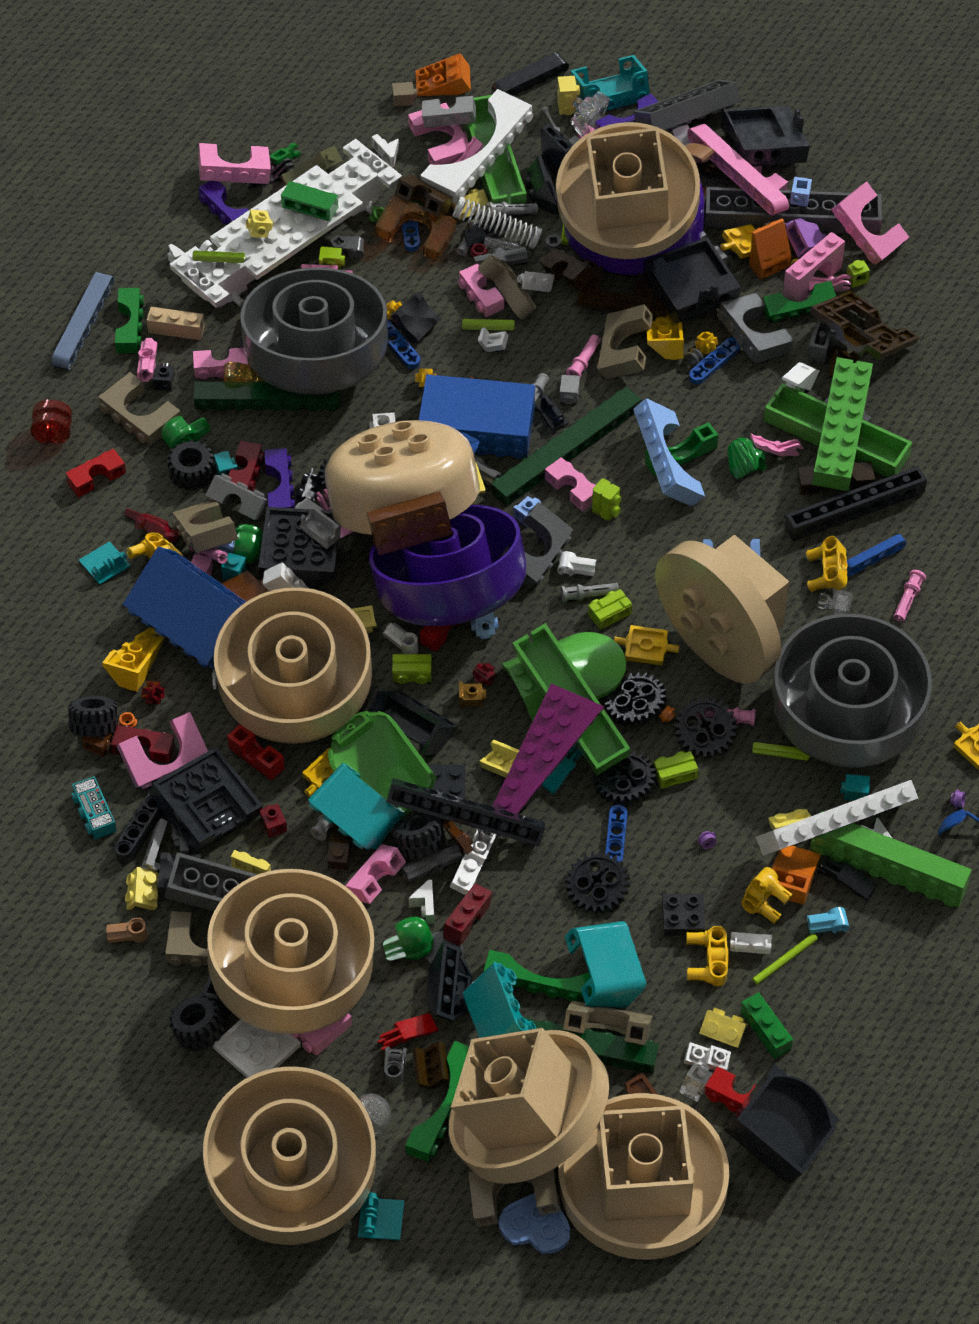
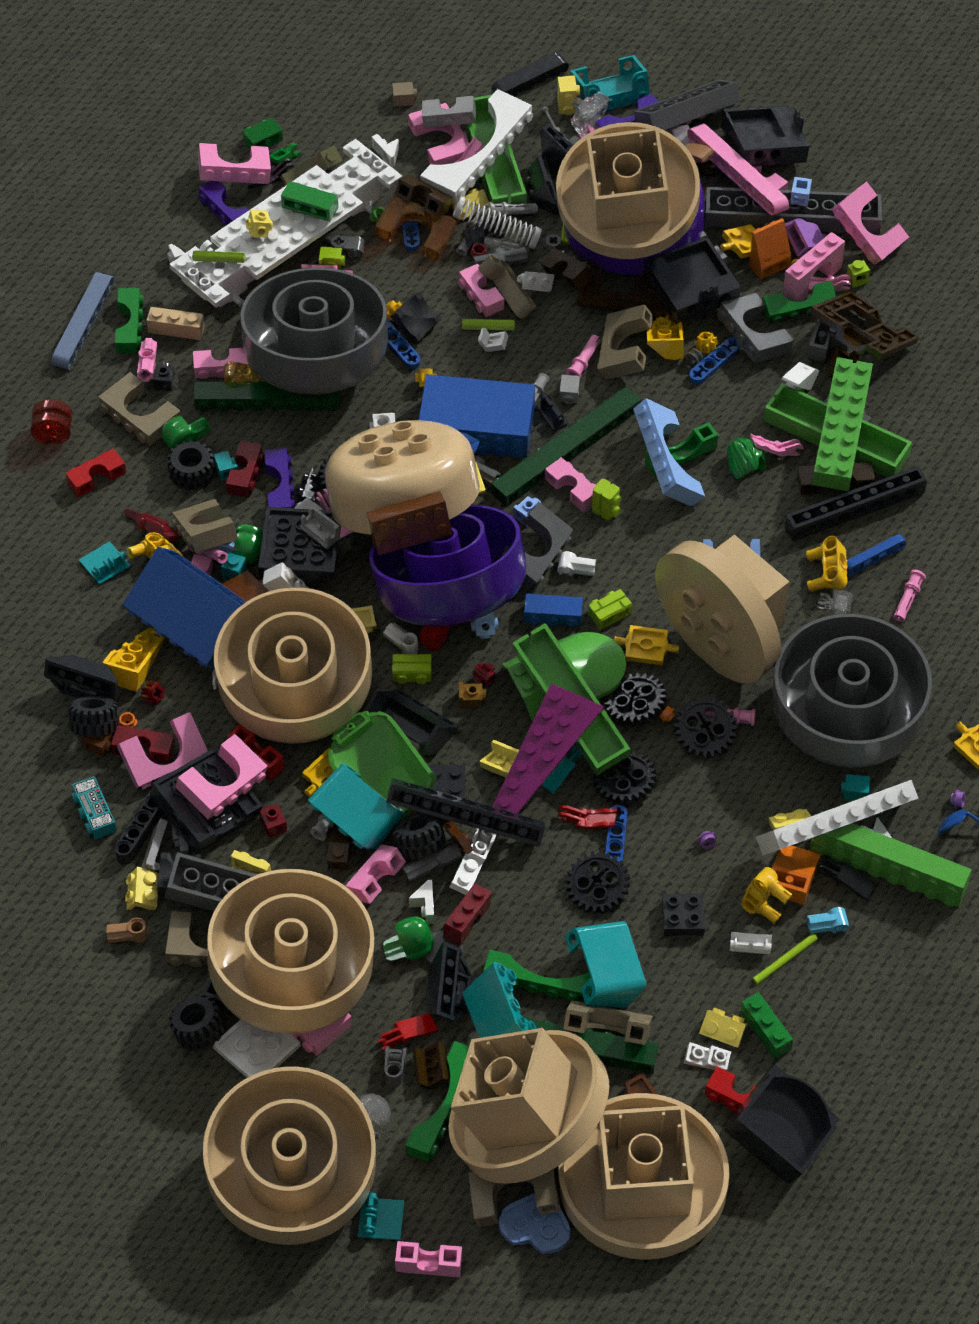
(80, 677): none -> black wedge
(211, 798): none -> bright pink arch
(252, 502): light grey arch -> none
(263, 134): none -> green brick
(413, 1259): none -> bright pink arch
(444, 77): orange slope -> none
(553, 610): none -> blue brick
(580, 592): light grey pin -> none
(588, 818): none -> red arm
(676, 769): lime brick -> none
(696, 1081): clear brick -> none
(716, 955): yellow piece -> none
(779, 751): lime axle -> none

